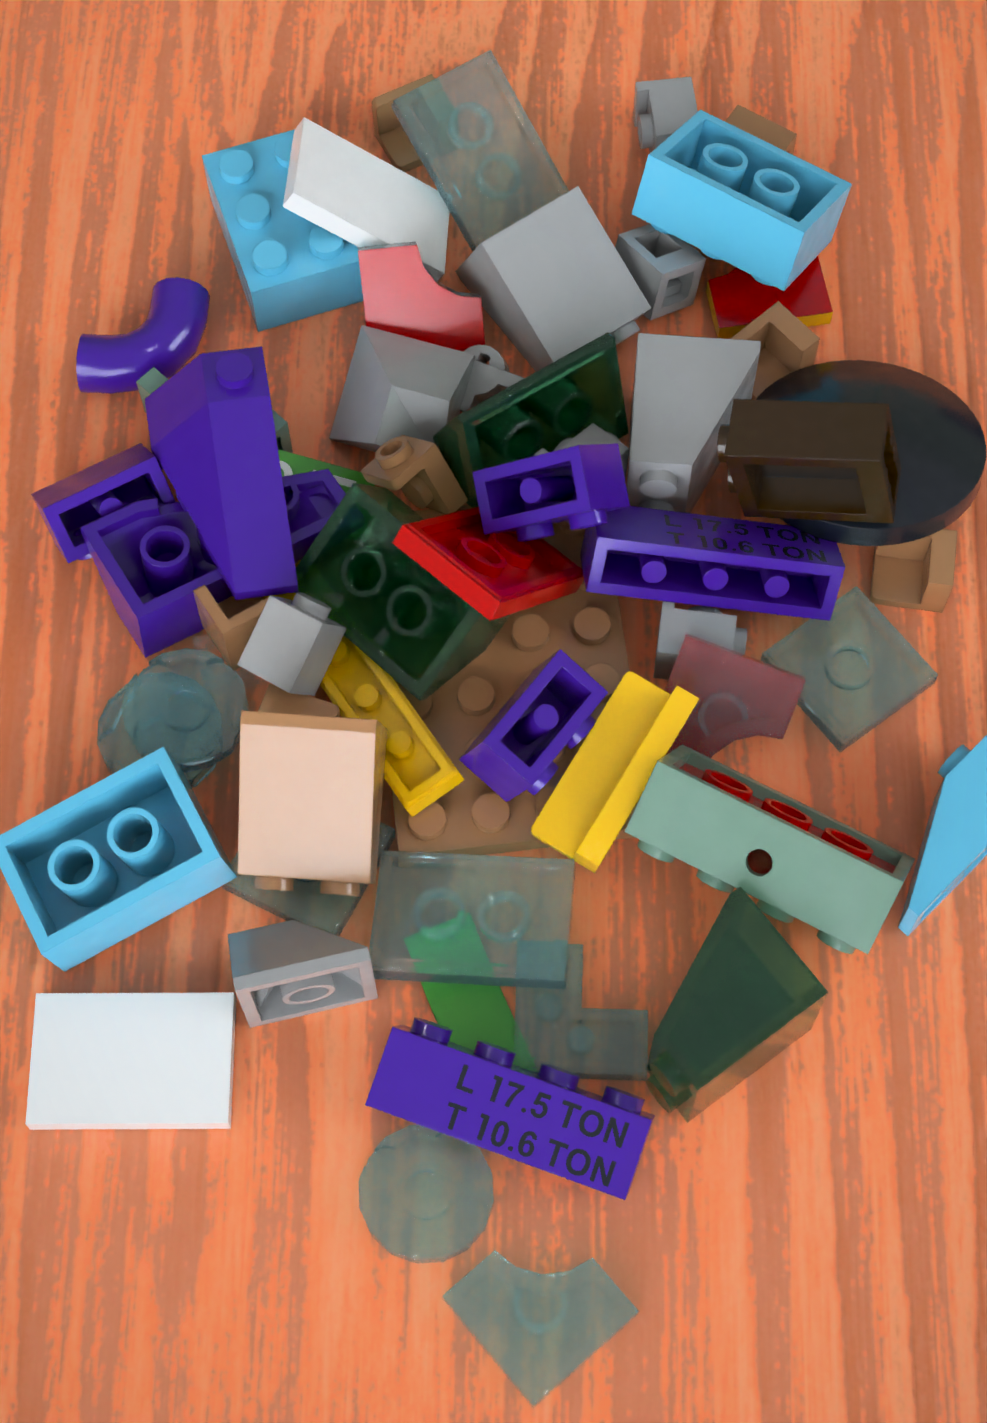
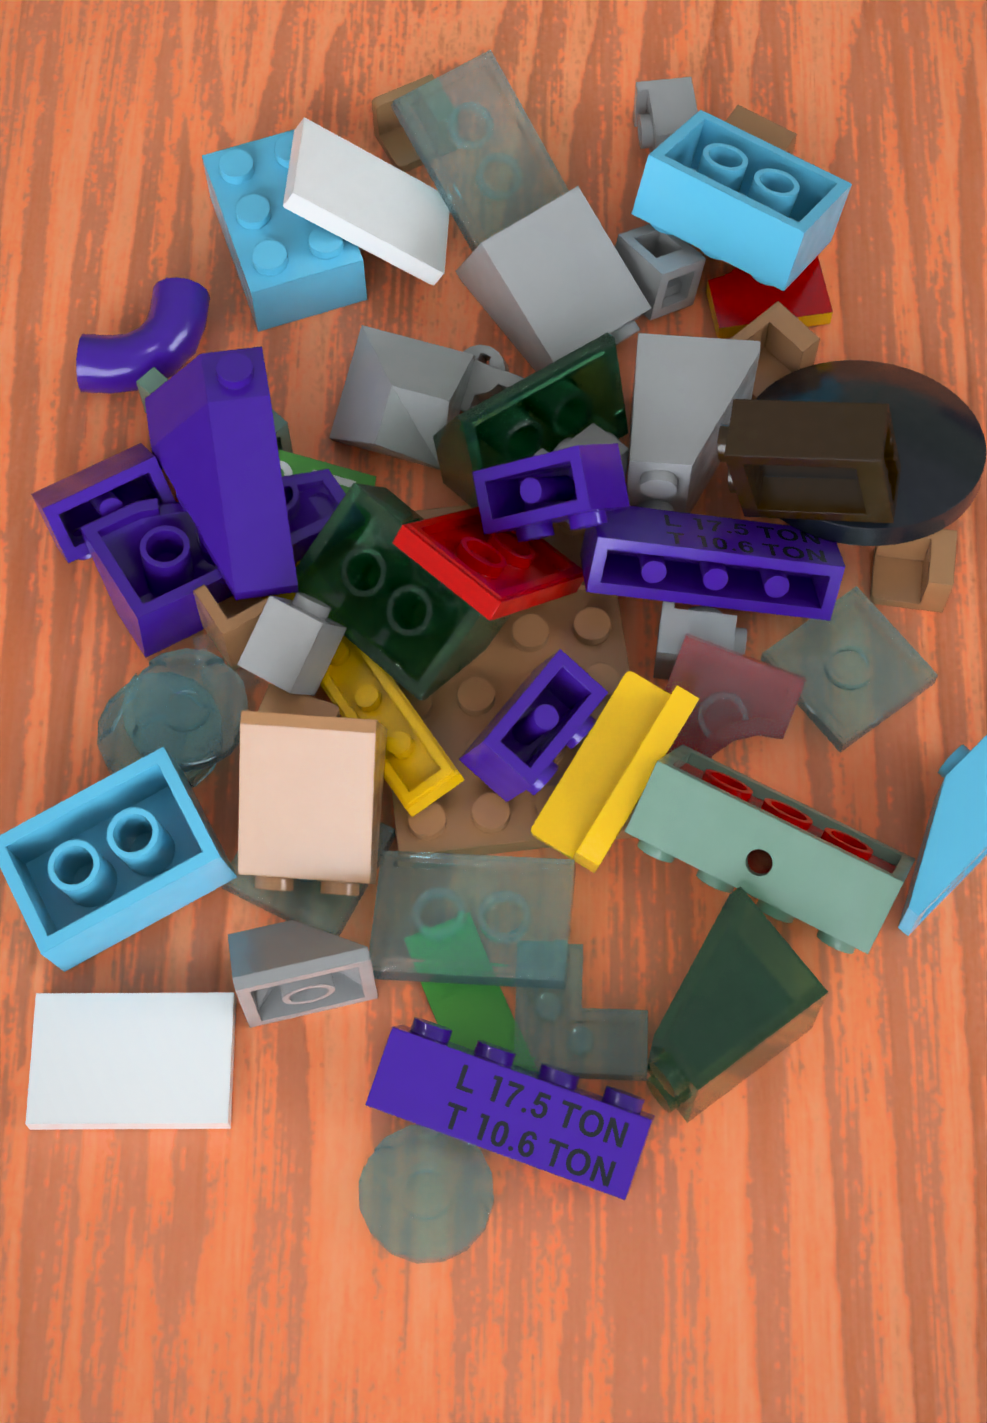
(410, 302): tile -> none
(418, 471): medium nougat bracket -> none
(539, 1323): clear light blue tile -> none

